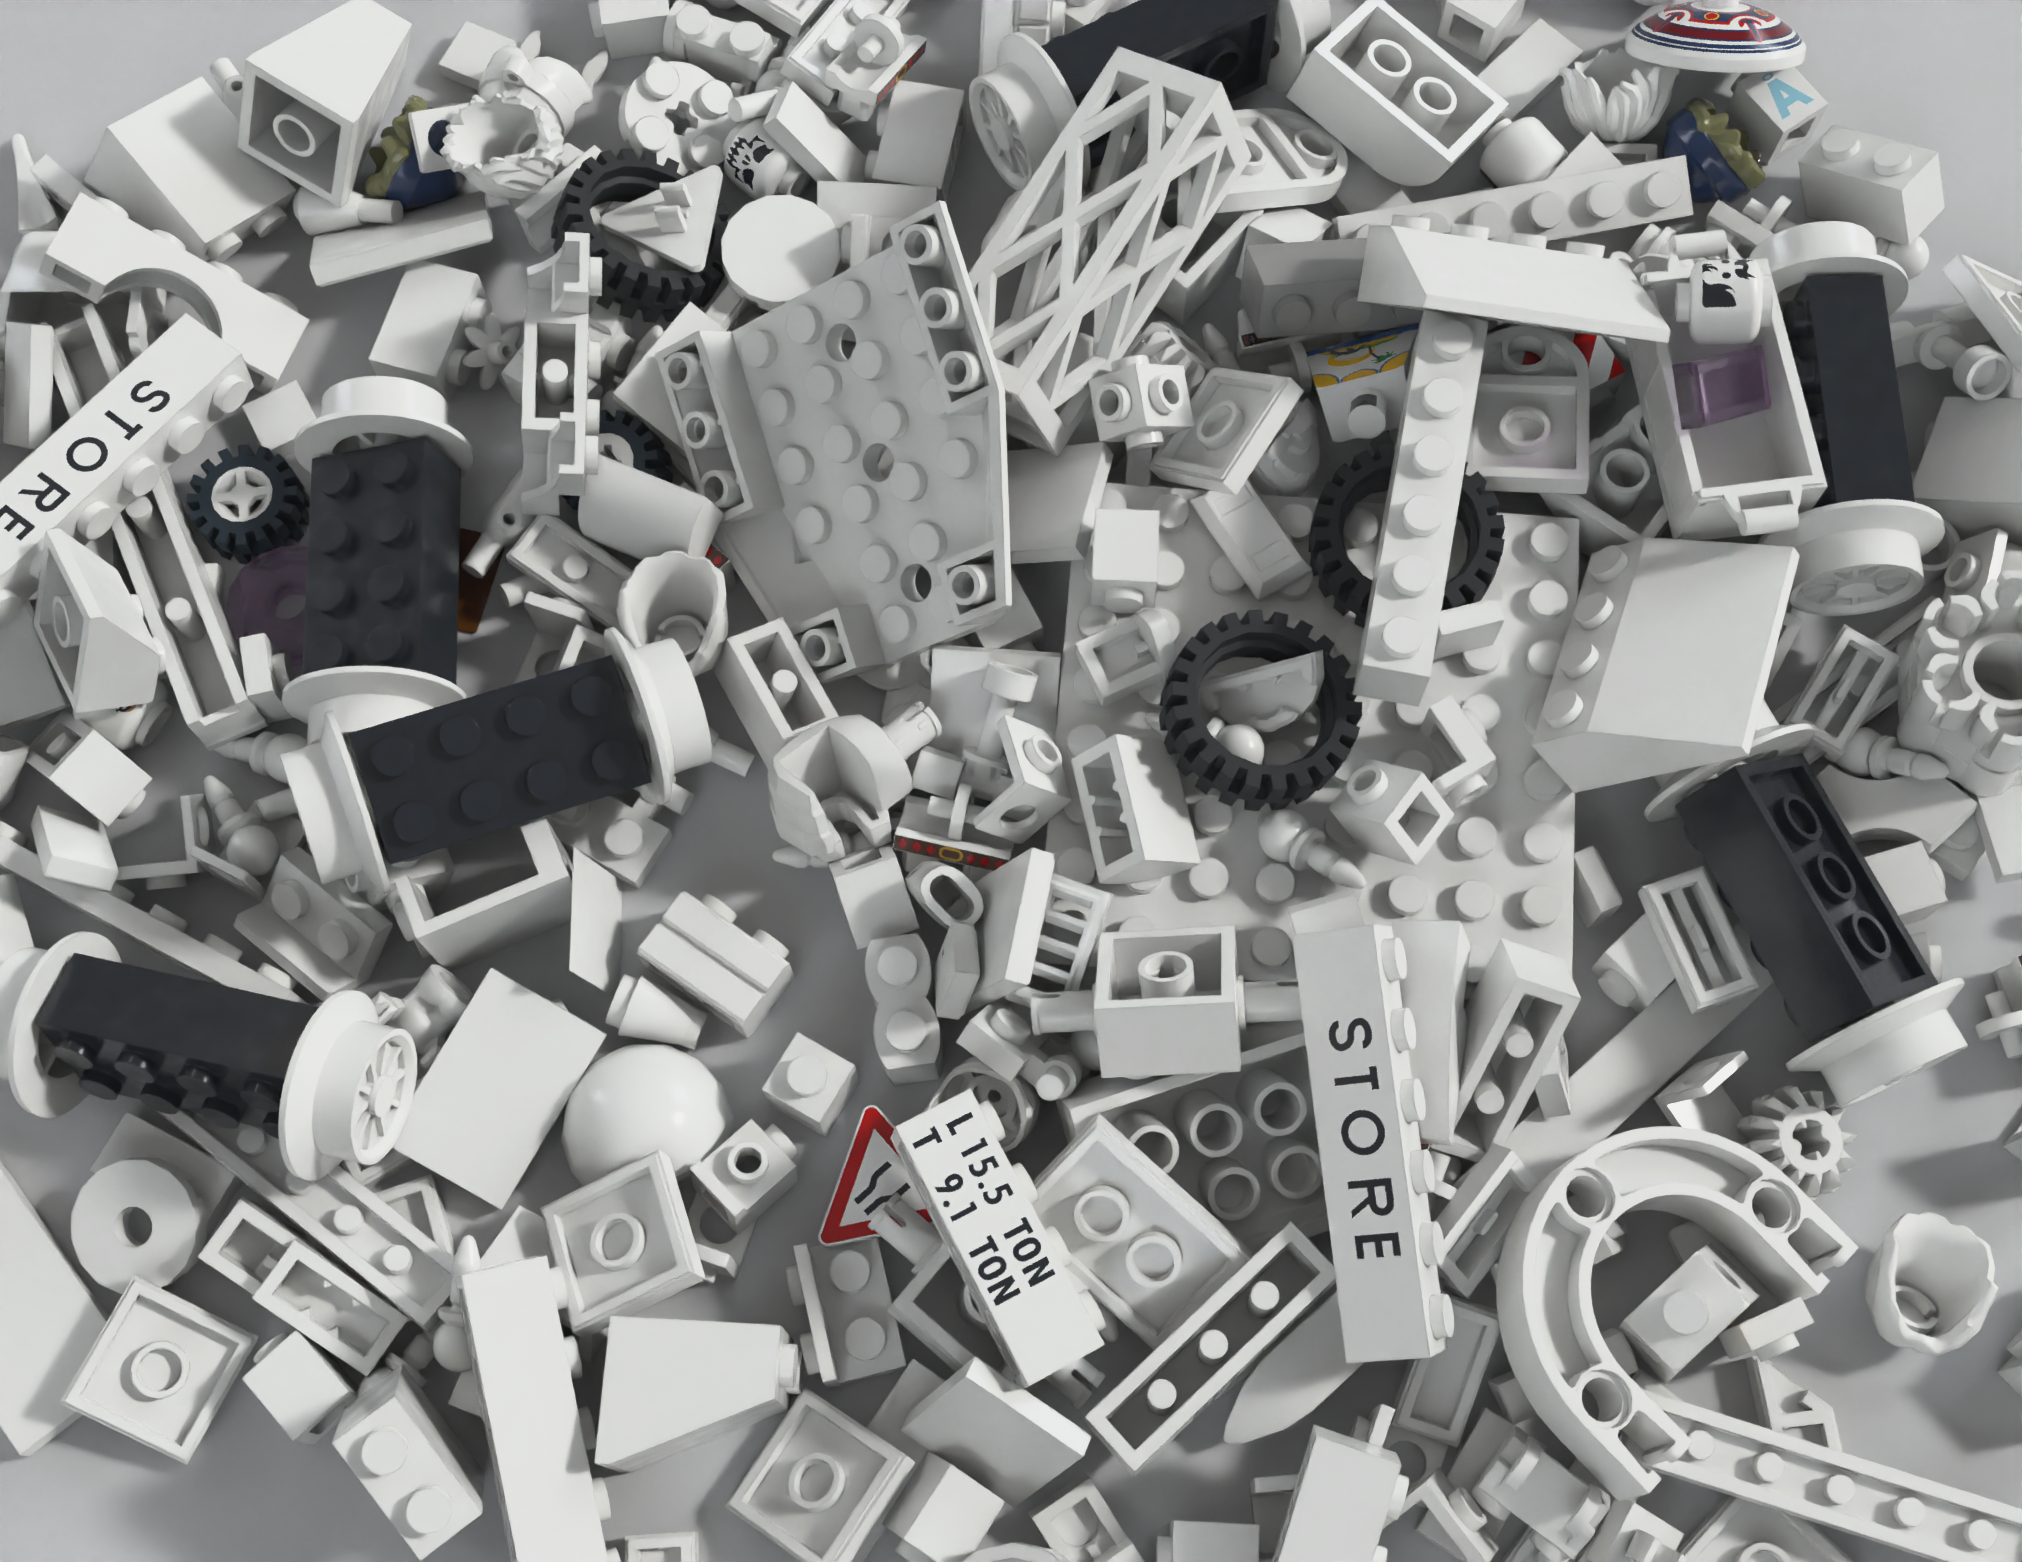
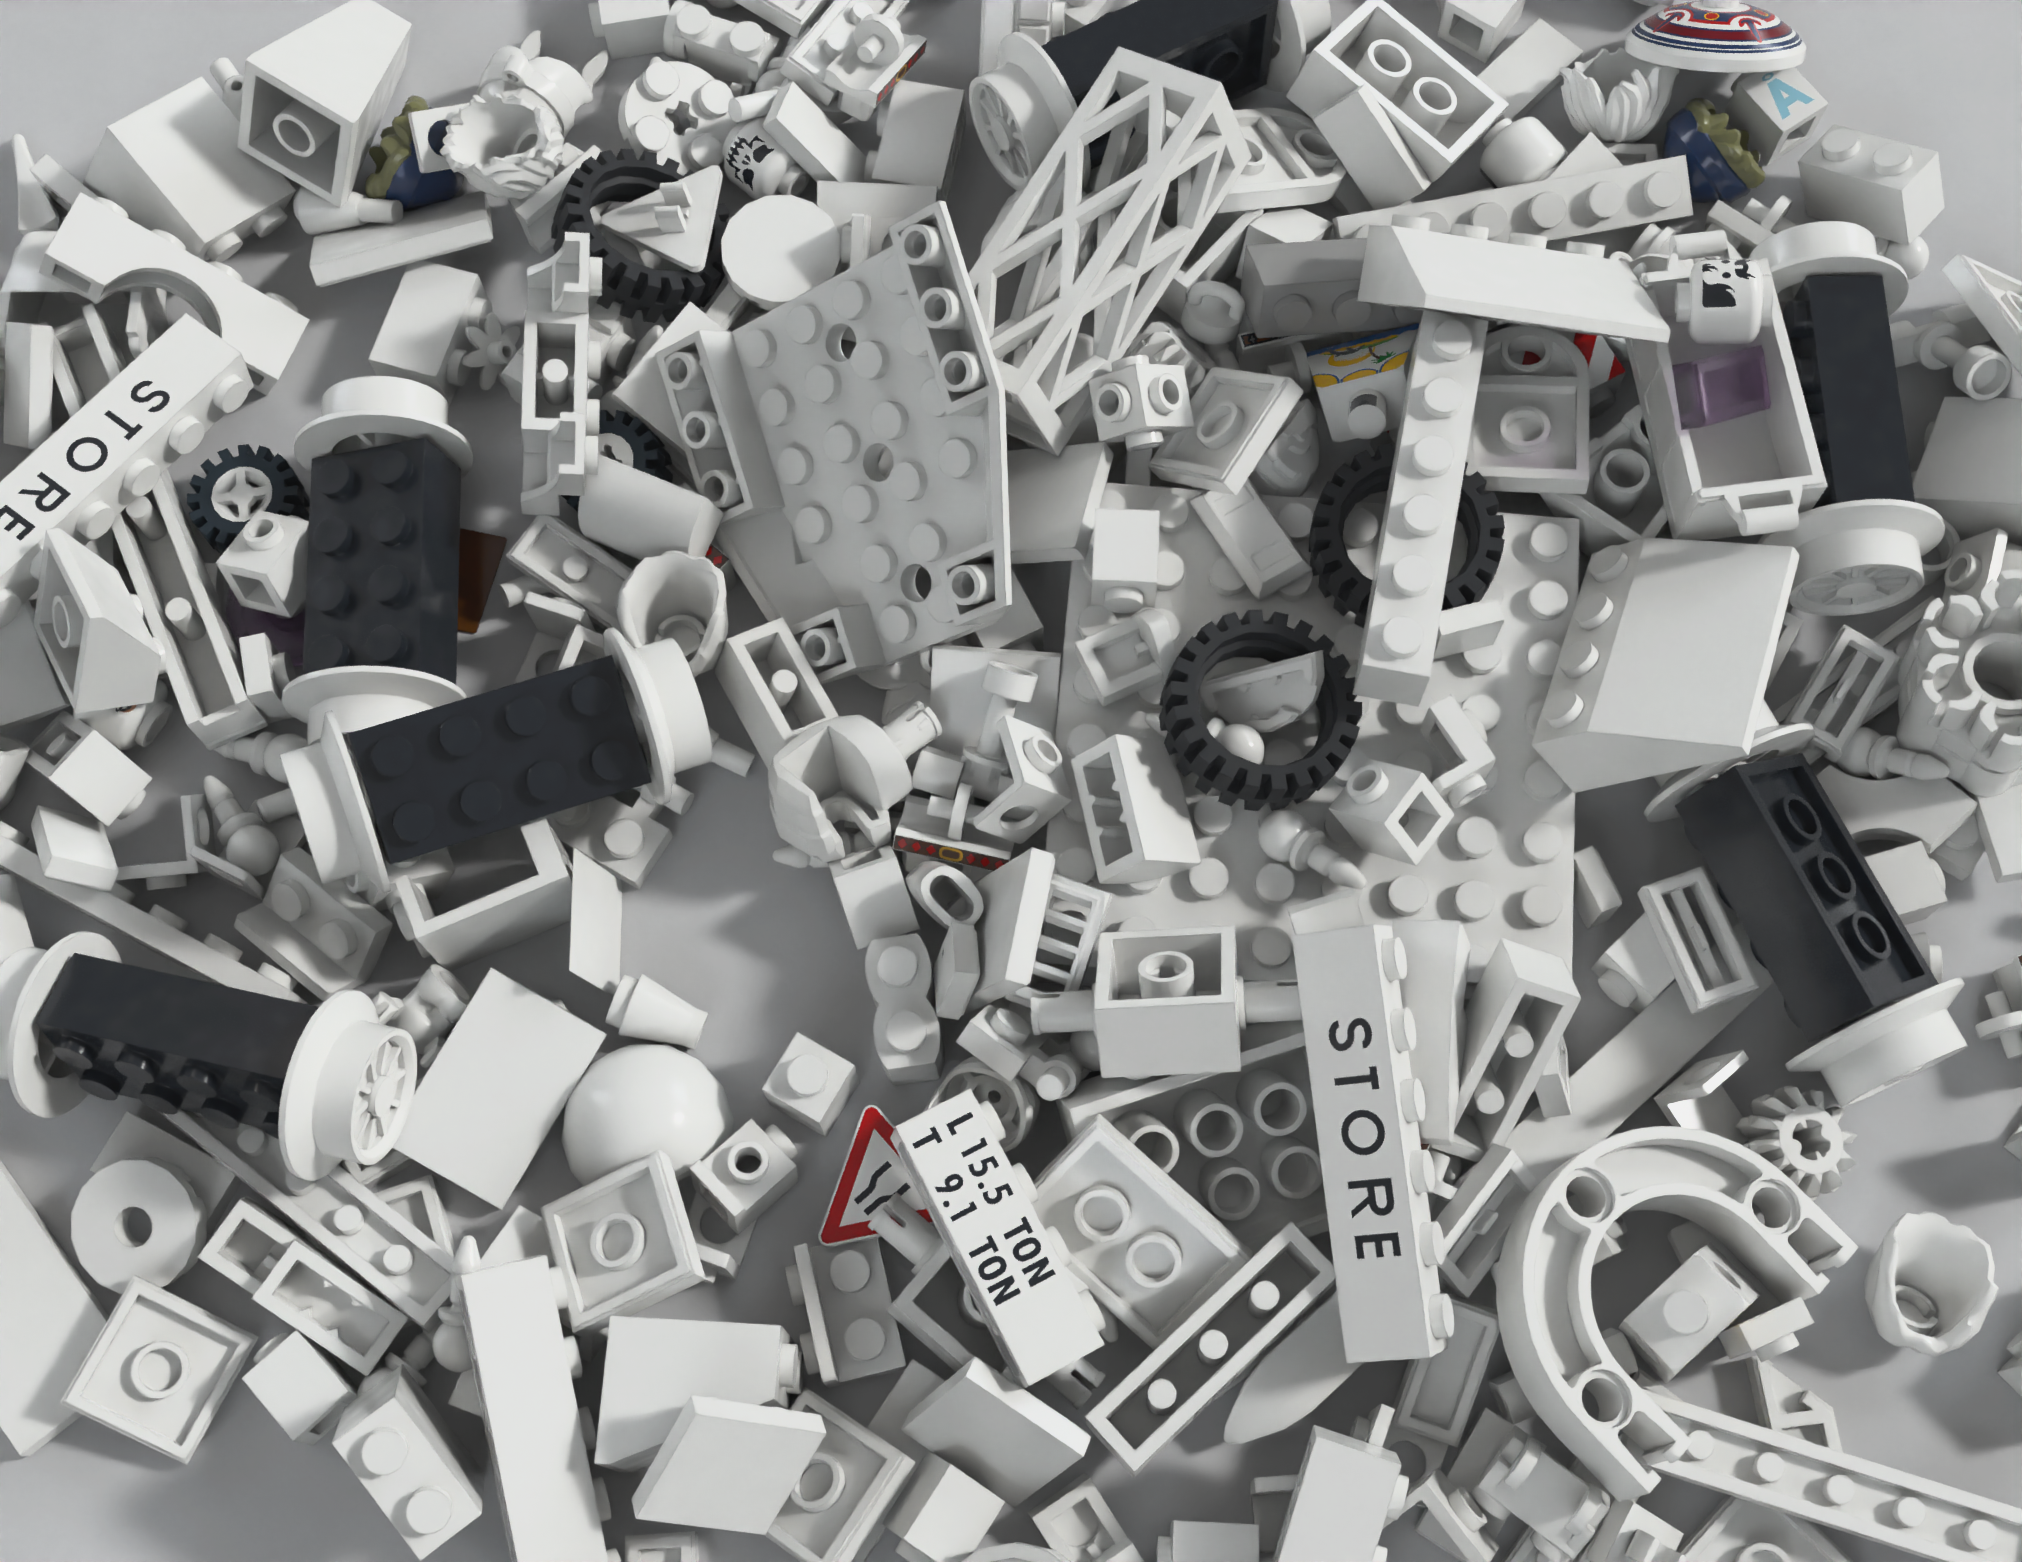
(268, 563): none -> white brick
(279, 417): white tile -> none
(471, 53): white tile -> none
(500, 528): white piece -> none
(717, 961): white brick -> none
(728, 1465): none -> white tile
(1212, 312): none -> white tile
(1372, 149): none -> white tile

